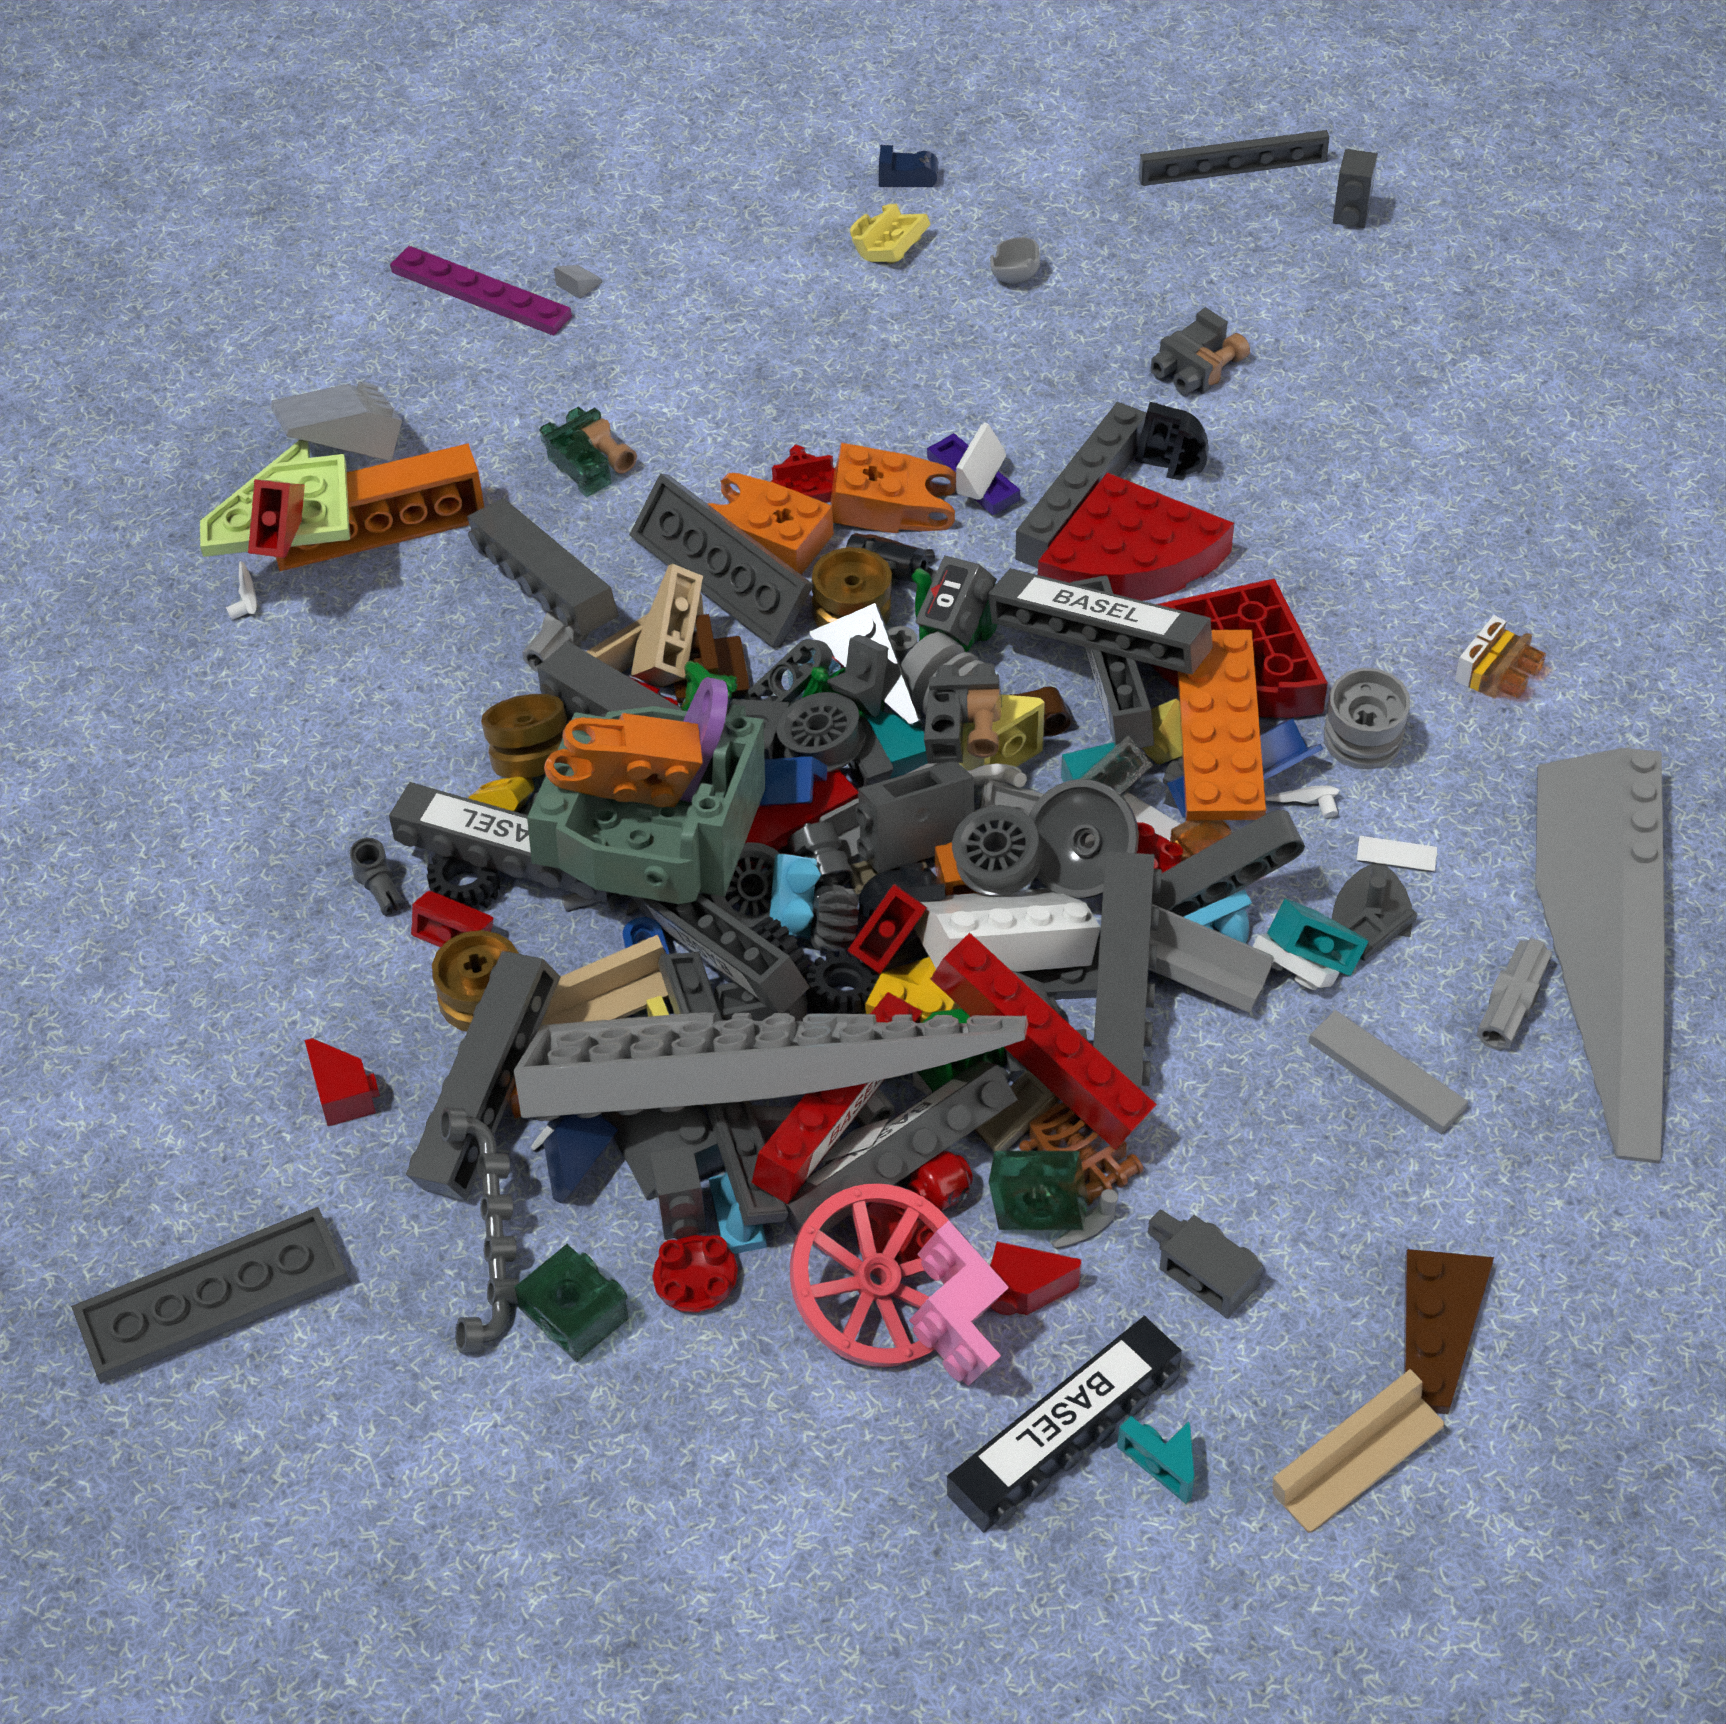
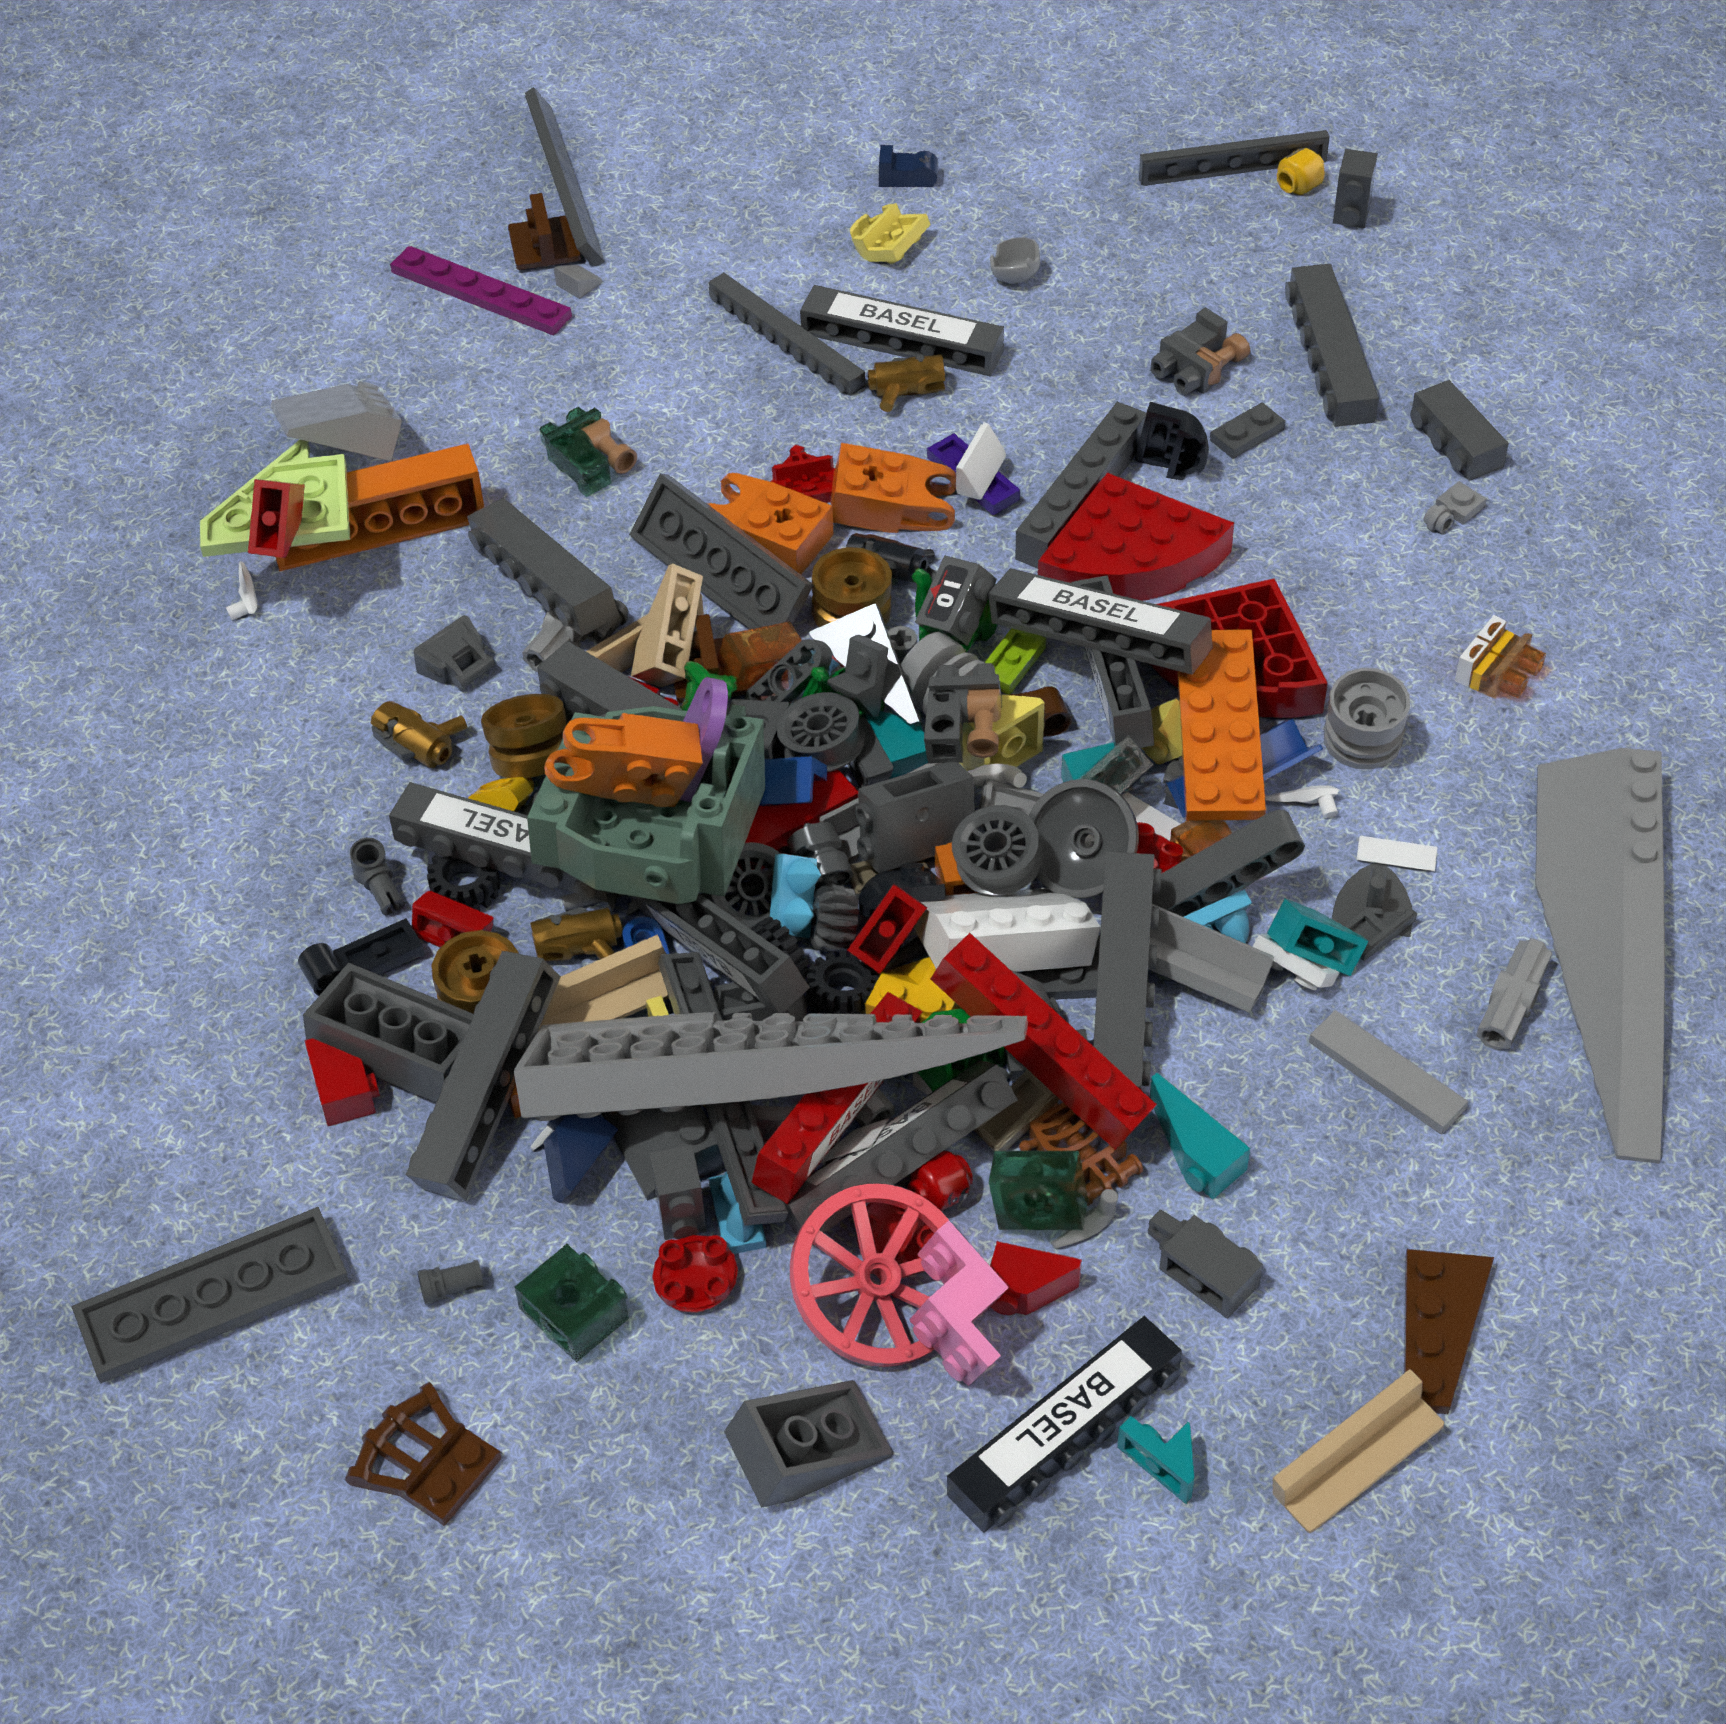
(375, 952): none -> black plate
(391, 1028): none -> dark grey slope
(411, 736): none -> pearl gold piece
(438, 1283): none -> dark grey pin
(447, 1472): none -> reddish brown plate
(453, 655): none -> dark grey piece
(494, 1208): dark grey bar -> none
(542, 239): none -> reddish brown bracket
(564, 178): none -> dark grey tile
(576, 933): none -> pearl gold piece
(606, 630): none -> dark grey pin
(755, 651): none -> clear orange brick
(787, 334): none -> dark grey piece
(805, 1440): none -> dark grey slope
(902, 329): none -> dark grey brick
(906, 377): none -> pearl gold piece
(1015, 657): none -> lime plate
(1201, 1146): none -> teal slope
(1247, 430): none -> dark grey plate
(1300, 171): none -> yellow head
(1332, 345): none -> dark grey brick
(1456, 504): none -> light grey plate
(1459, 430): none -> dark grey brick

